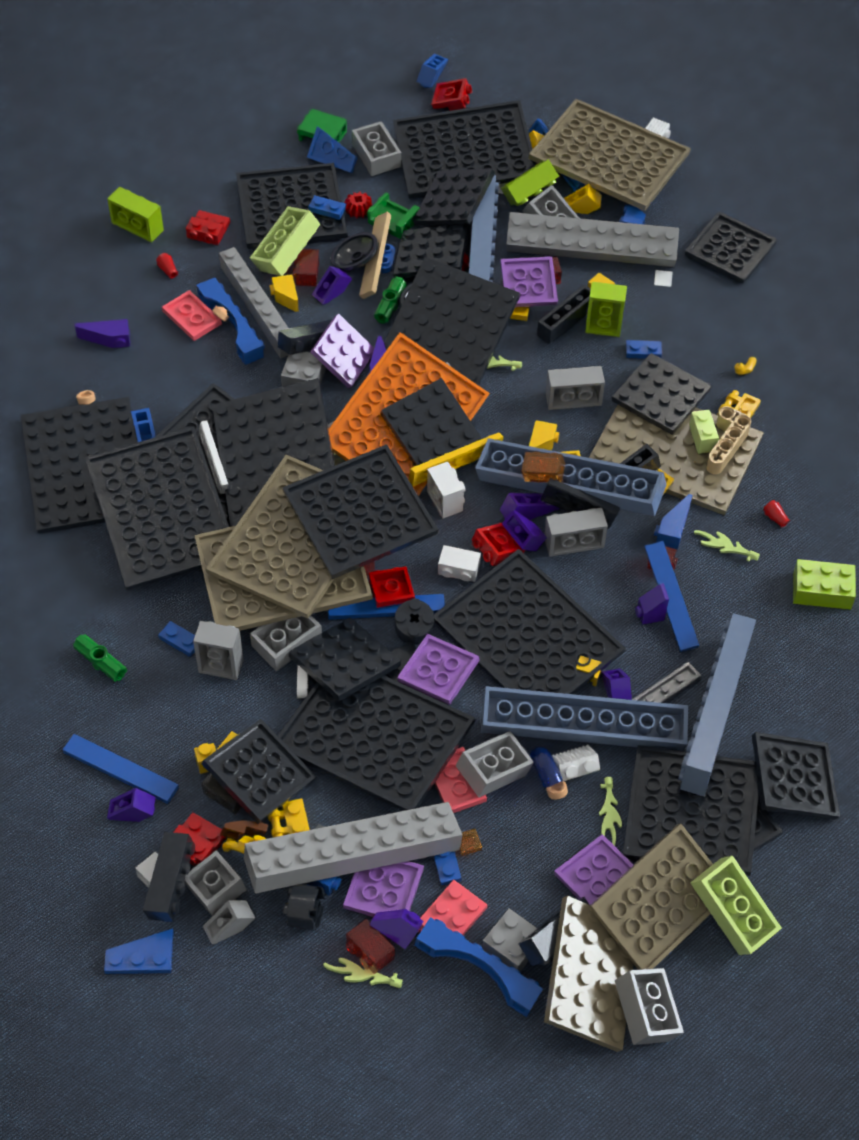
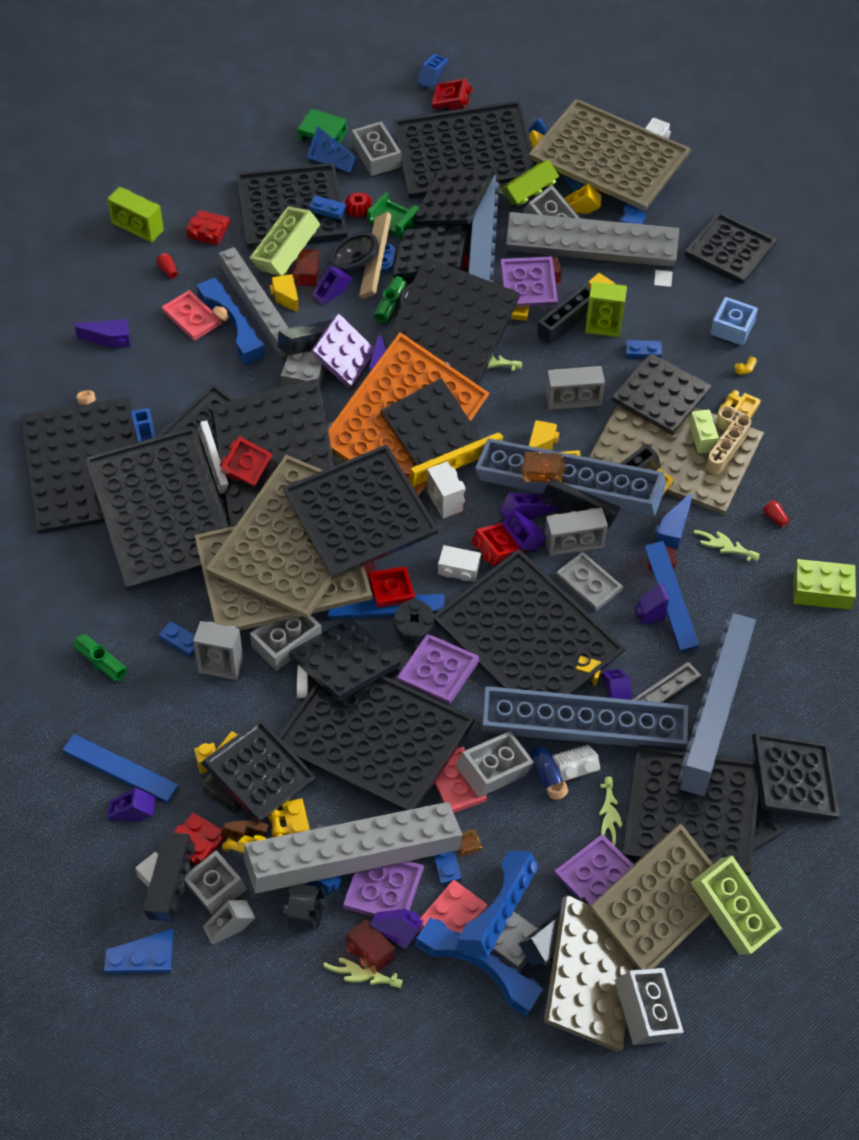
(245, 461): none -> red plate
(483, 932): none -> blue arch
(589, 581): none -> light grey tile
(734, 321): none -> light blue brick

